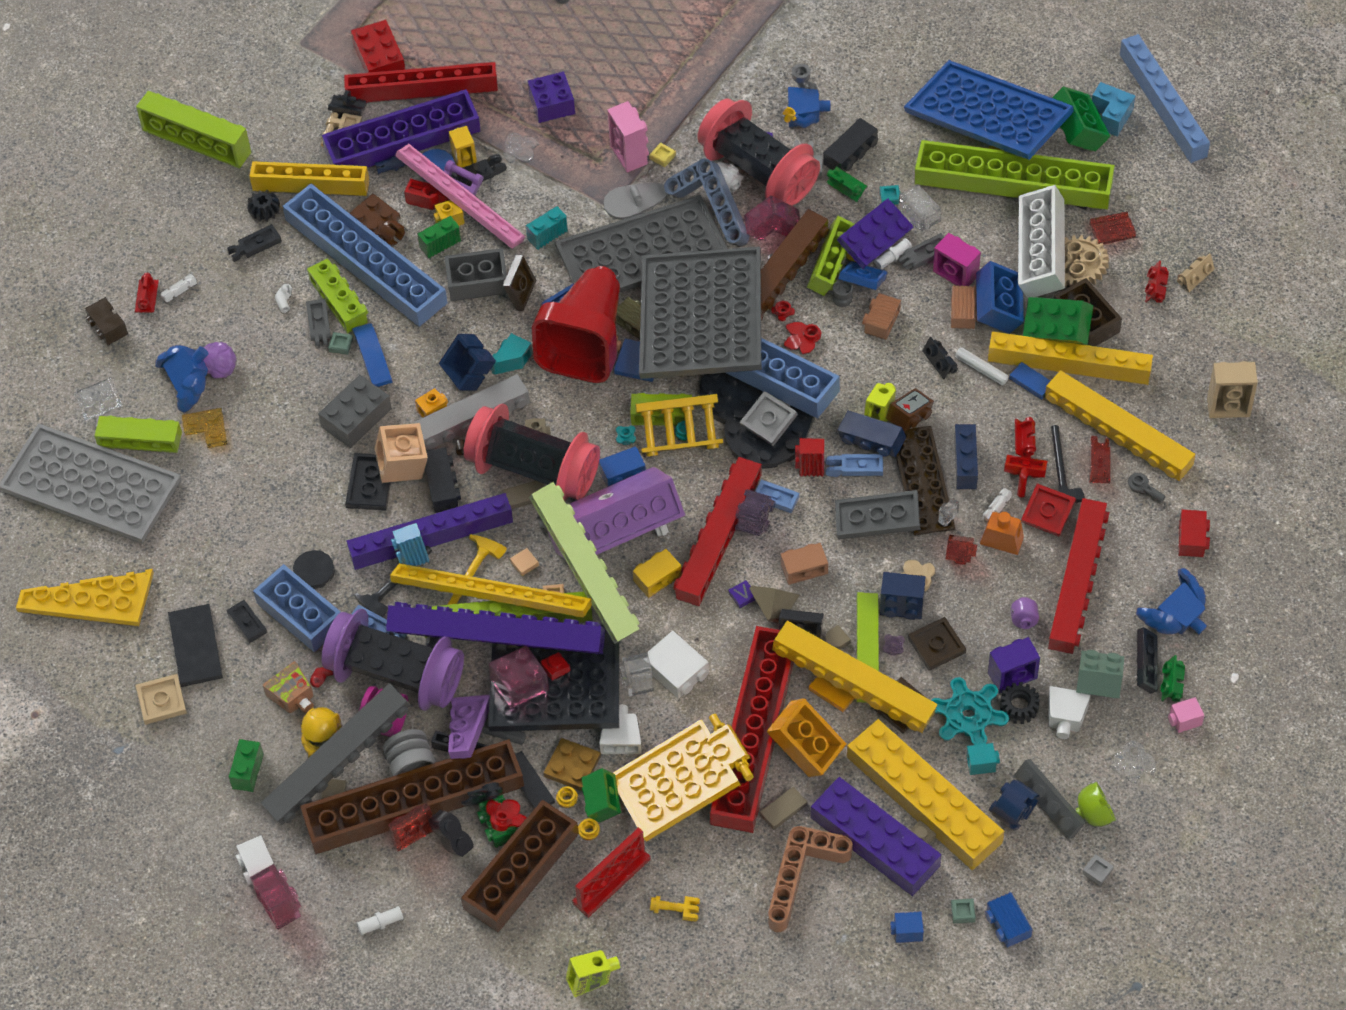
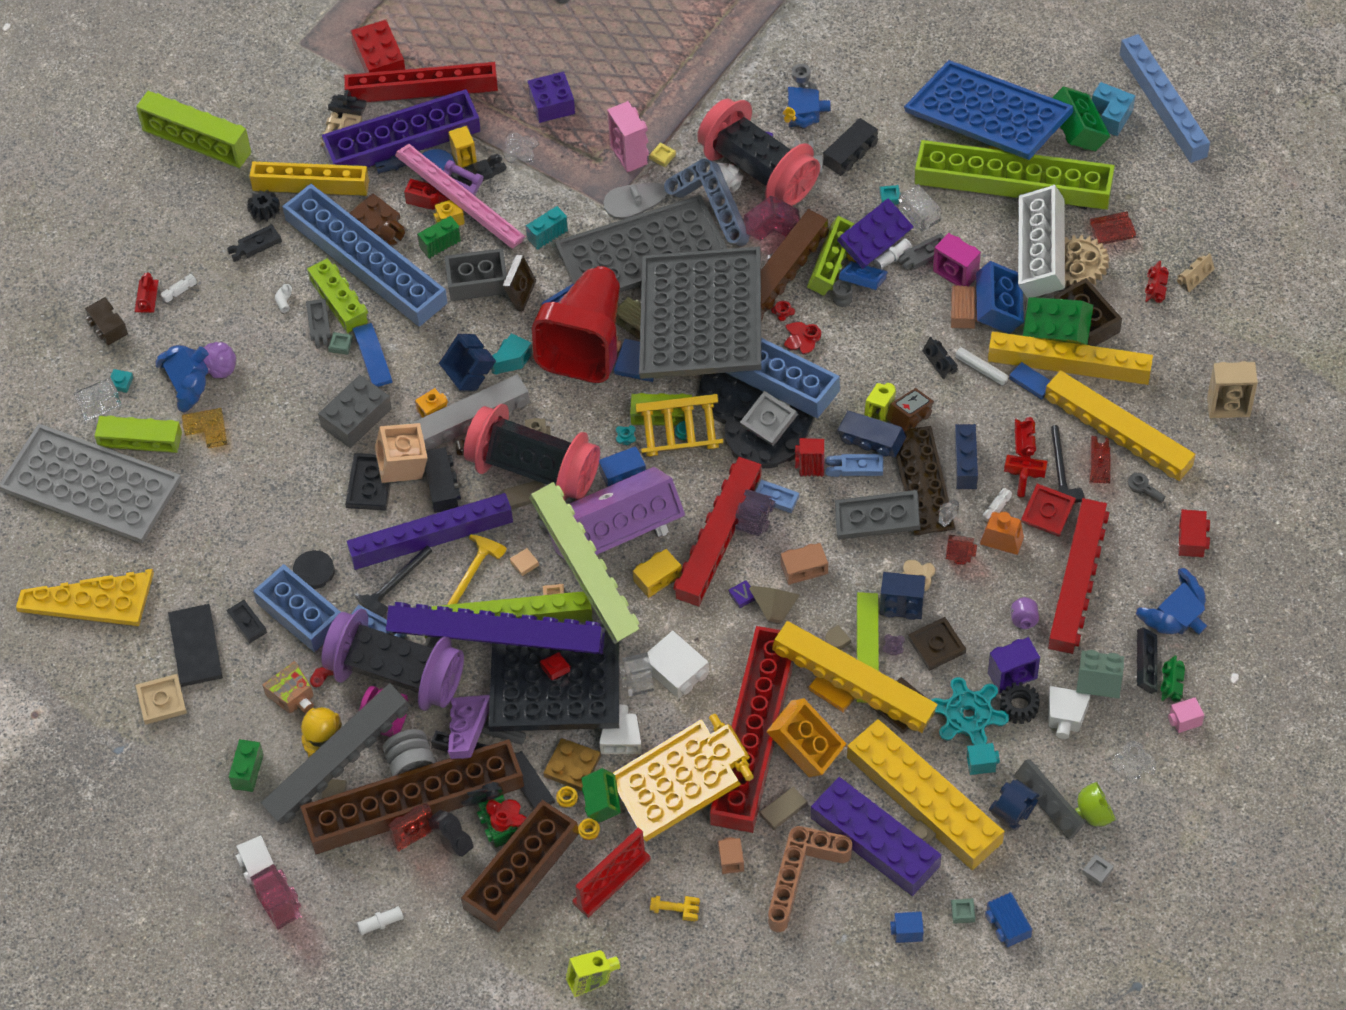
(122, 380): none -> teal plate
(410, 546): dark azure brick -> none
(491, 590): yellow plate -> none
(518, 676): clear pink brick -> none
(731, 855): none -> nougat brick
(808, 621): black brick -> none
(846, 183): green hinge -> none
(881, 316): nougat brick -> none

